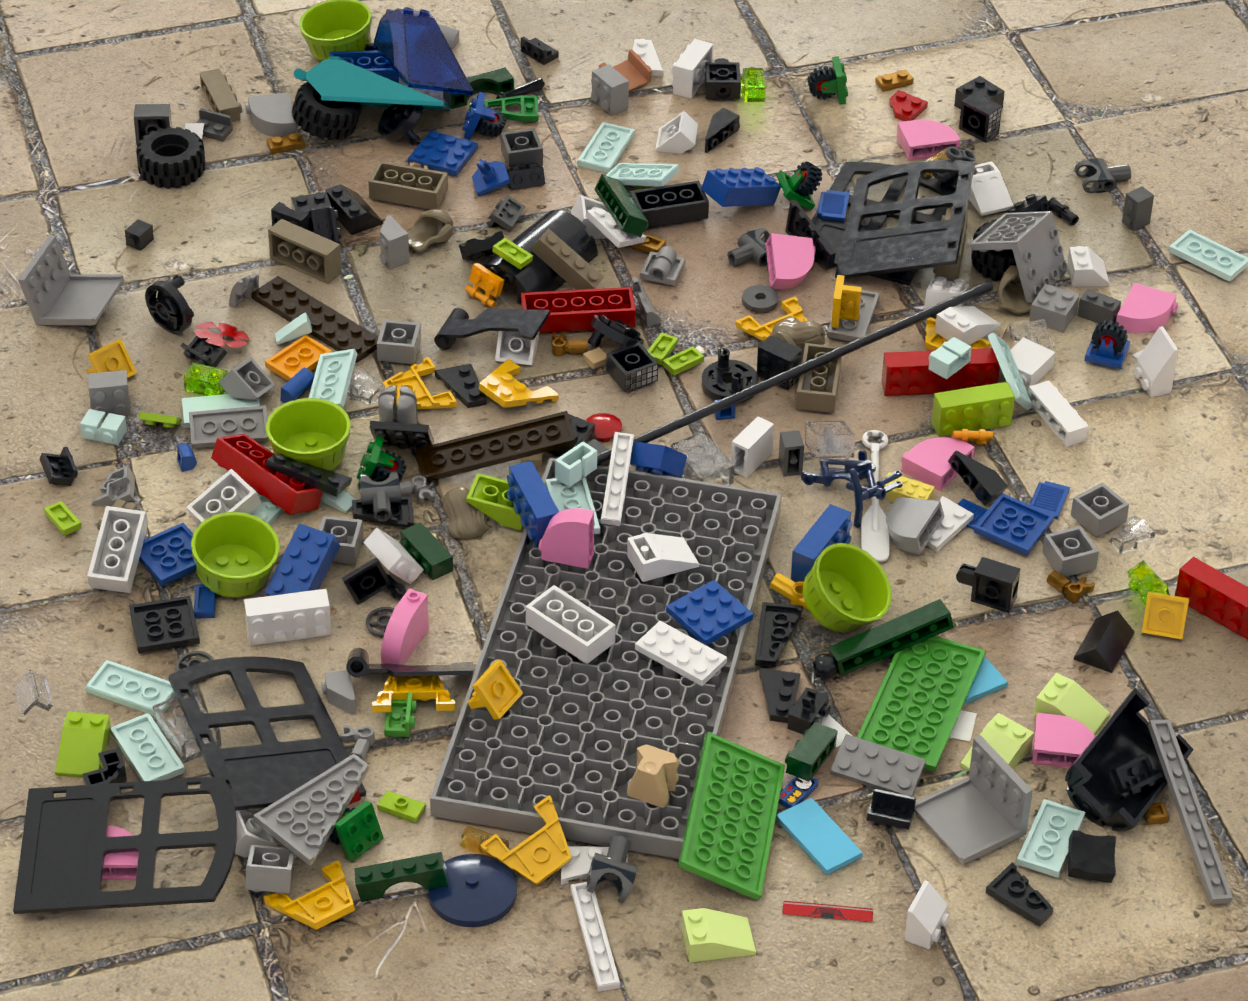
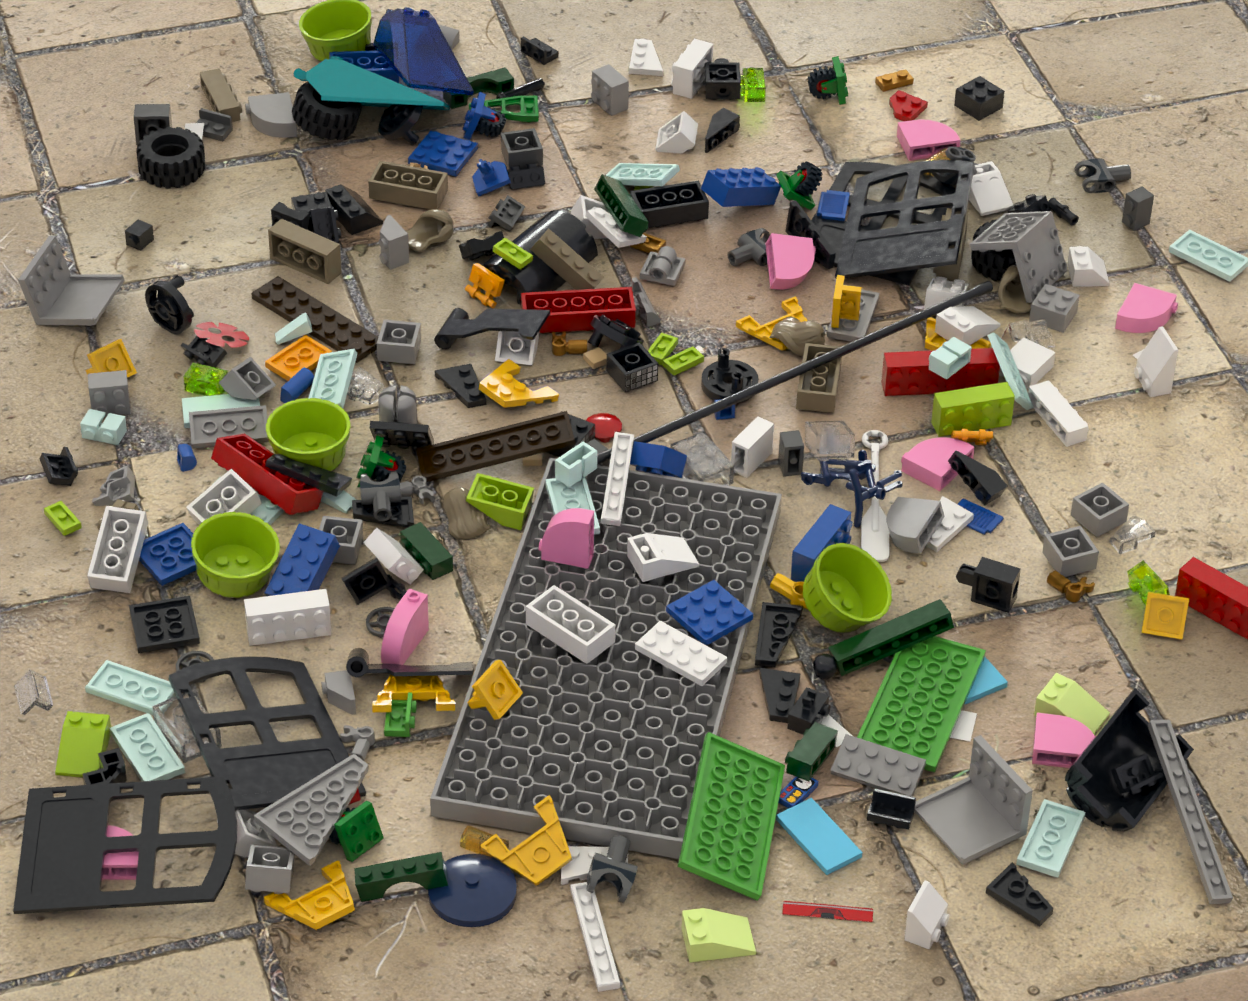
(151, 419): lime plate -> none
(204, 602): blue tile -> none
(243, 288): light grey slope -> none
(285, 143): pearl gold plate -> none
(401, 806): lime plate -> none
(413, 381): yellow wing -> none
(530, 499): blue brick -> none
(606, 147): light aqua tile -> none
(634, 71): nougat panel -> none
(654, 776): tan piece -> none
(753, 293): dark grey tile -> none
(777, 357): black brick -> none
(910, 489): light yellow piece -> none
(980, 117): black brick -> none
(1007, 739): yellowish green slope -> none
(1014, 524): blue plate -> none
(1050, 497): blue window -> none
(1091, 857): black brick -> none
(1098, 307): dark grey brick -> none
(1105, 642): black slope -> none
(1108, 345): plate -> none
(1156, 814): pearl gold tile -> none

